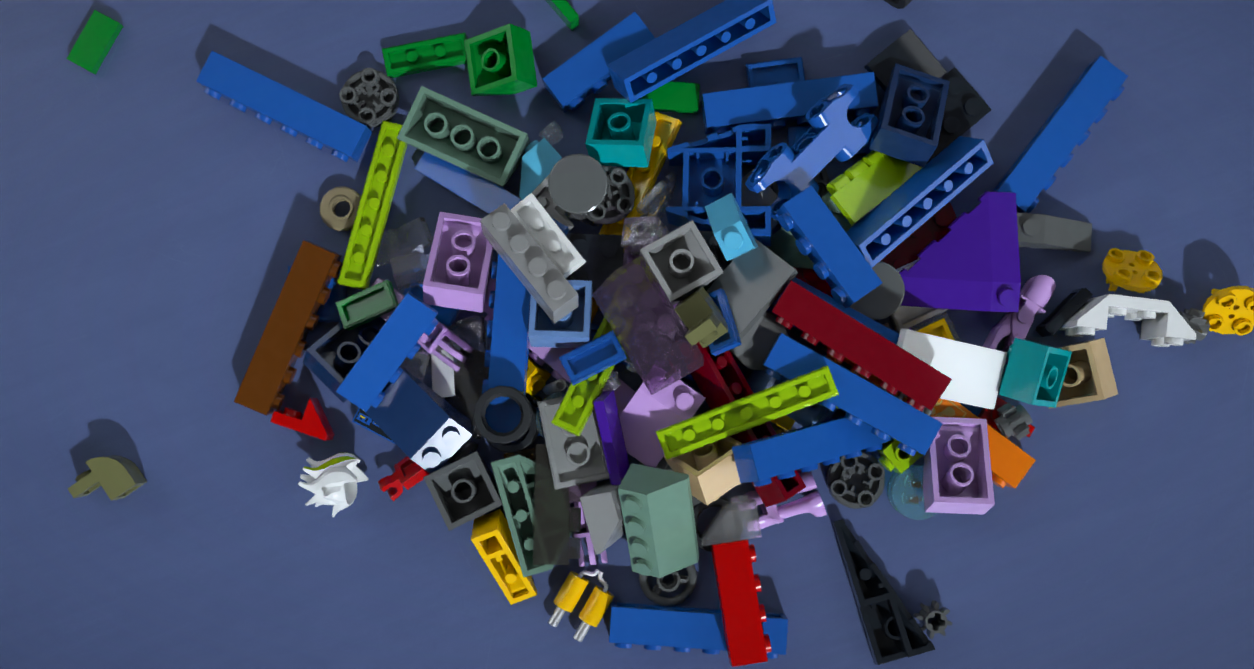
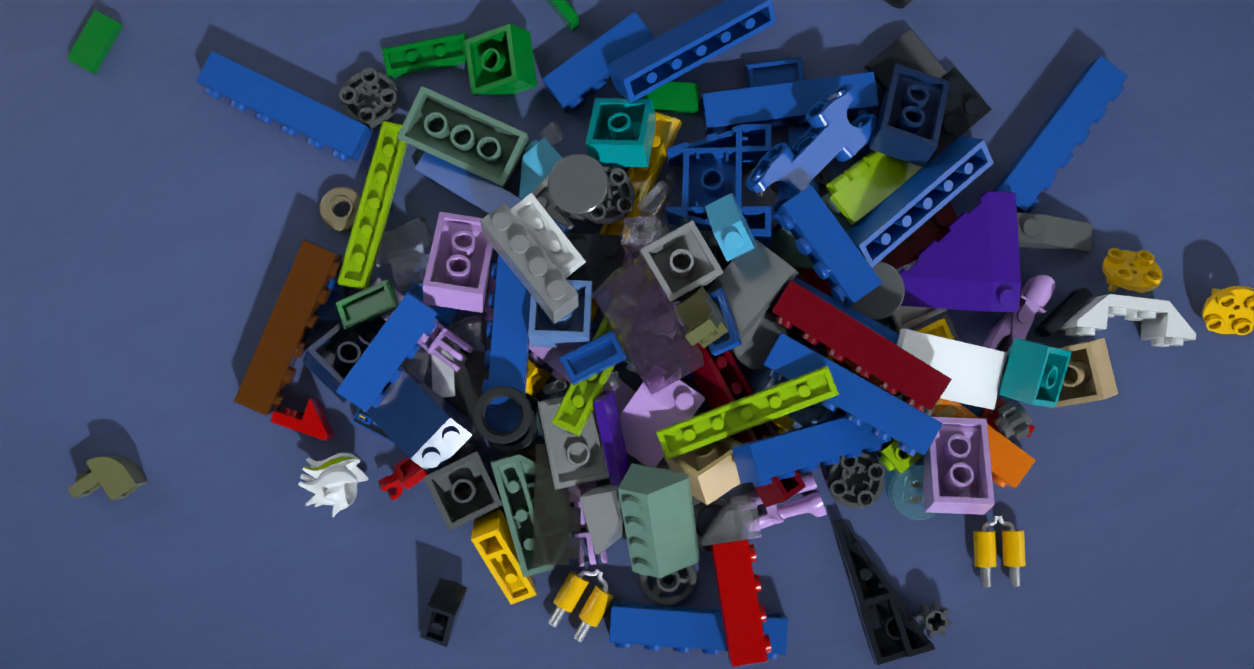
(443, 611): none -> black slope
(1012, 550): none -> yellow piece
(1197, 323): dark grey gear -> none

